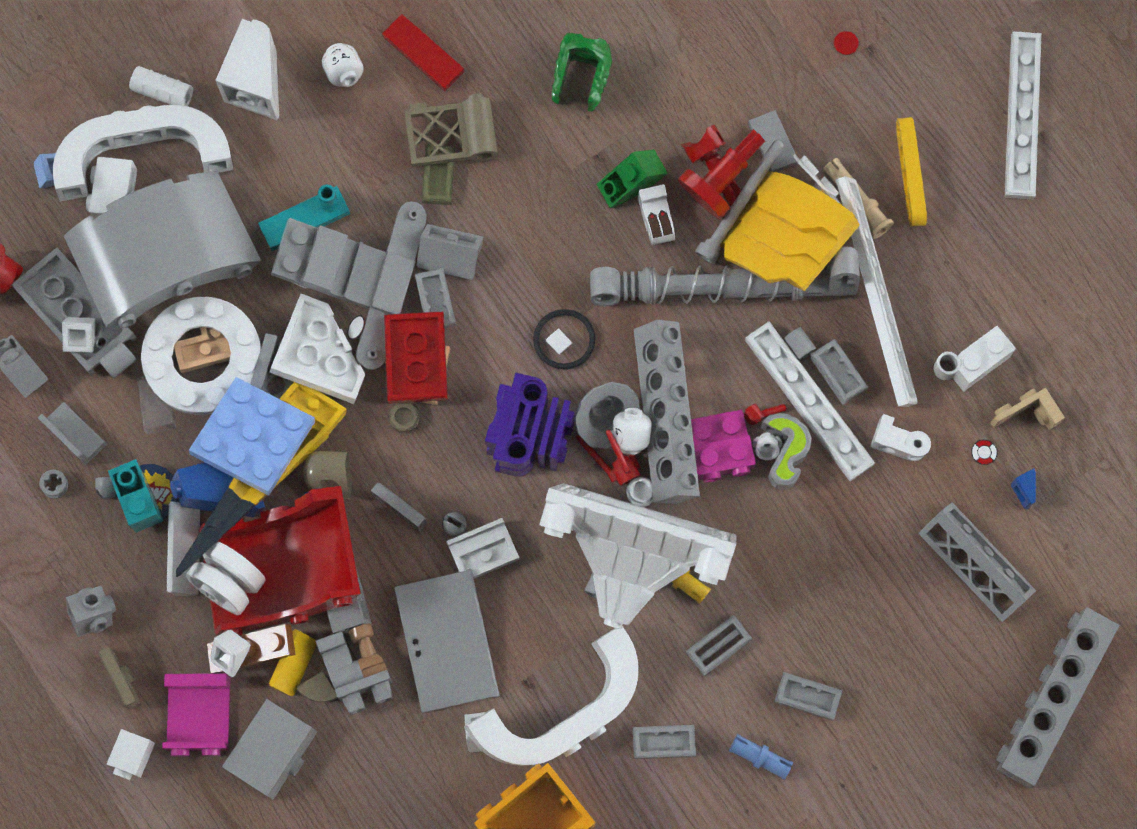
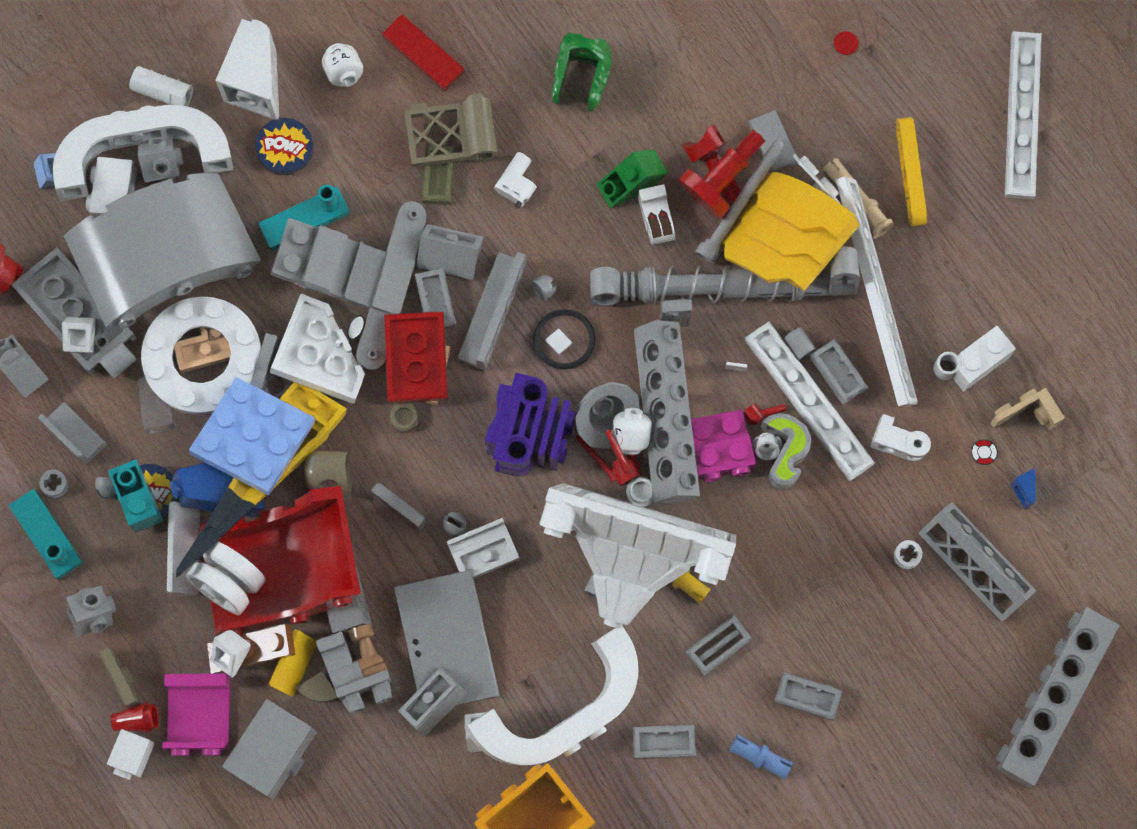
(46, 534): none -> teal piece
(136, 719): none -> red cone
(159, 159): none -> light grey brick
(284, 146): none -> tile
(432, 701): none -> light grey slope
(492, 310): none -> light grey fence
(513, 184): none -> white piece
(543, 288): none -> light grey hinge
(676, 311): none -> light grey tile
(736, 366): none -> white window
(902, 547): none -> white bush

